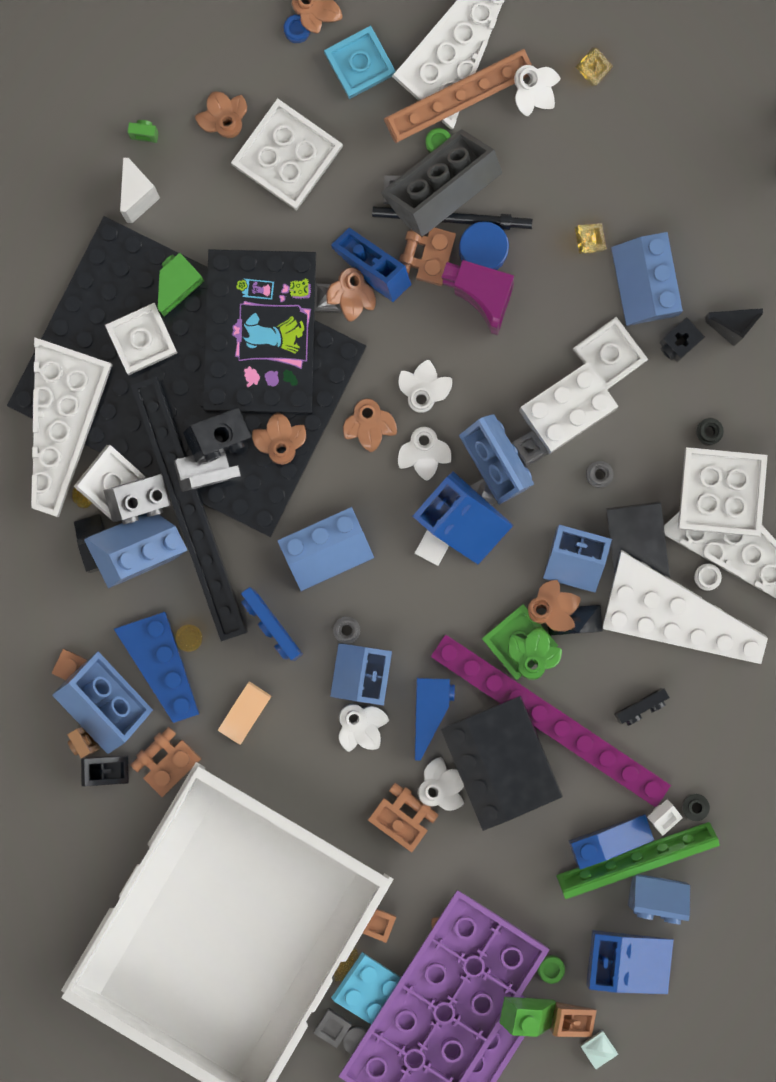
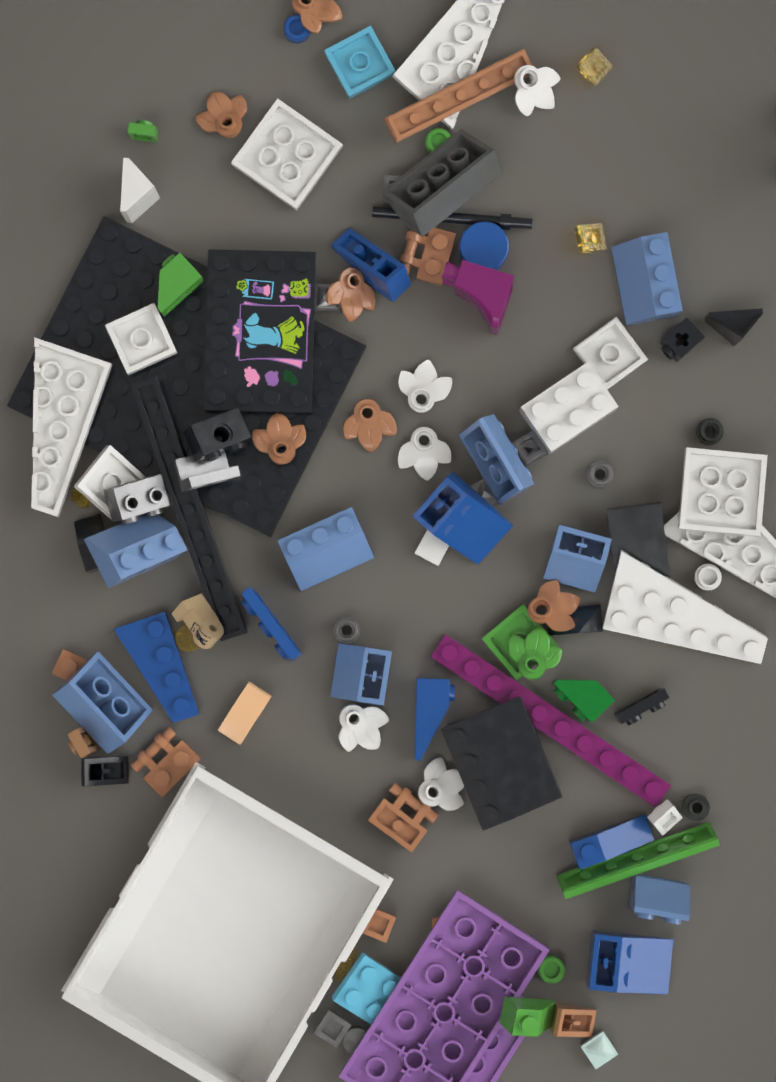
(200, 620): none -> tan leg
(585, 695): none -> green slope

